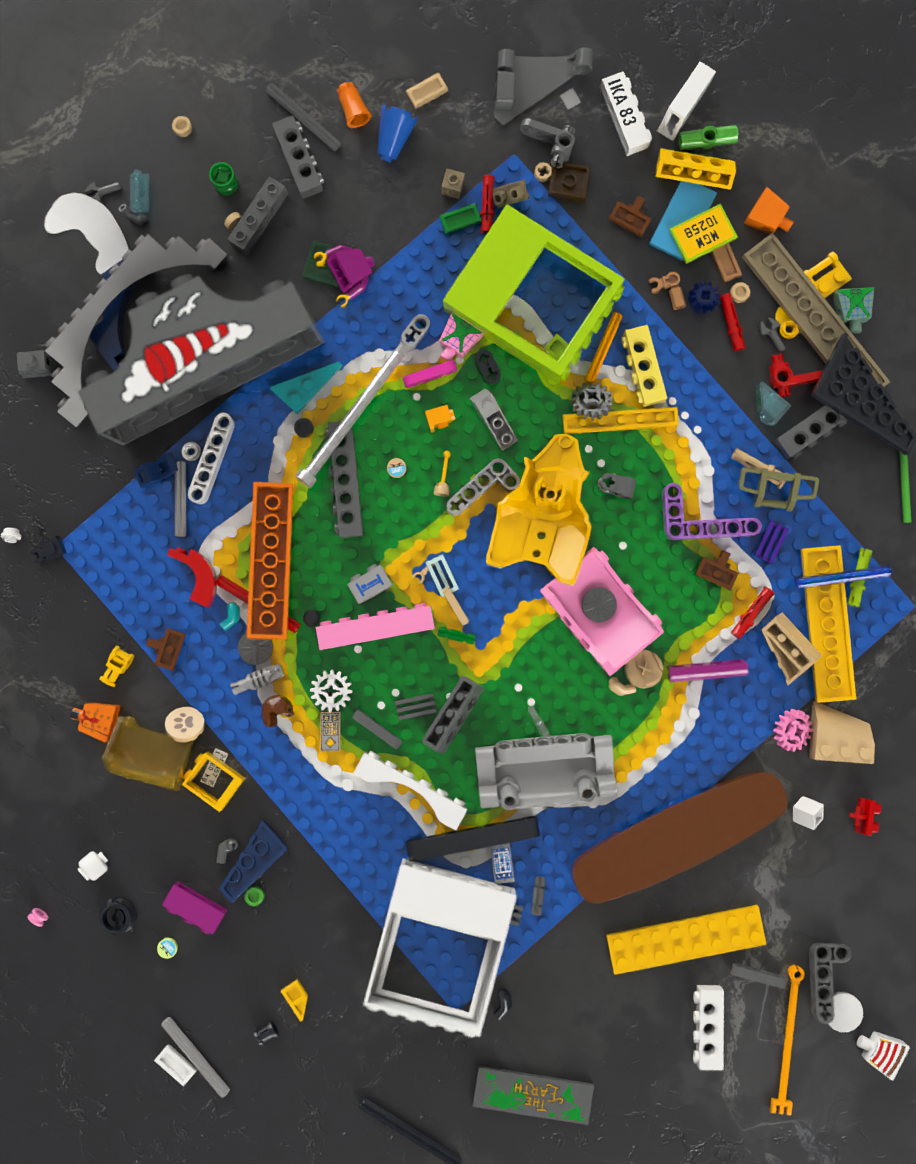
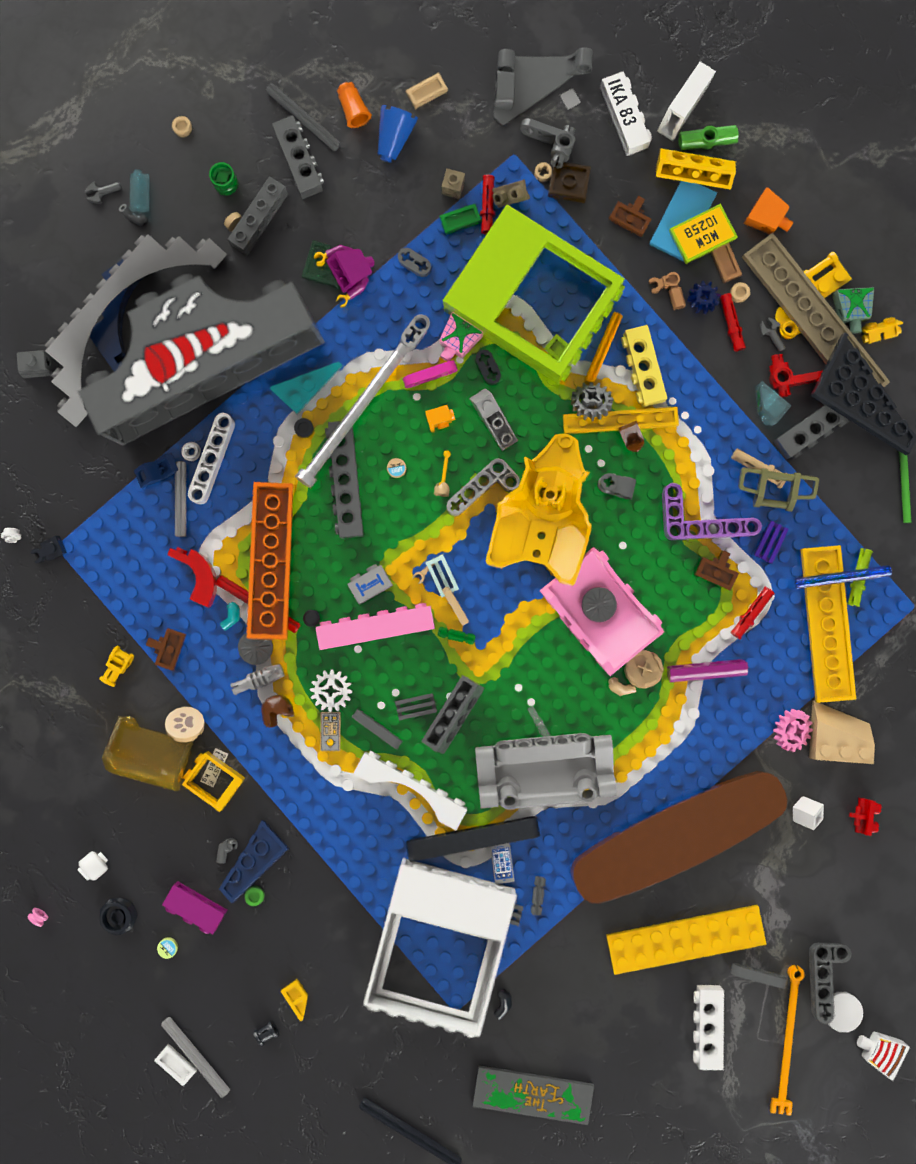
(96, 223): white sticker -> none
(97, 719): orange torso -> none
(411, 266): none -> dark grey beam
(632, 436): none -> reddish brown plate
(790, 647): tan wedge -> none
(888, 327): none -> yellow hinge

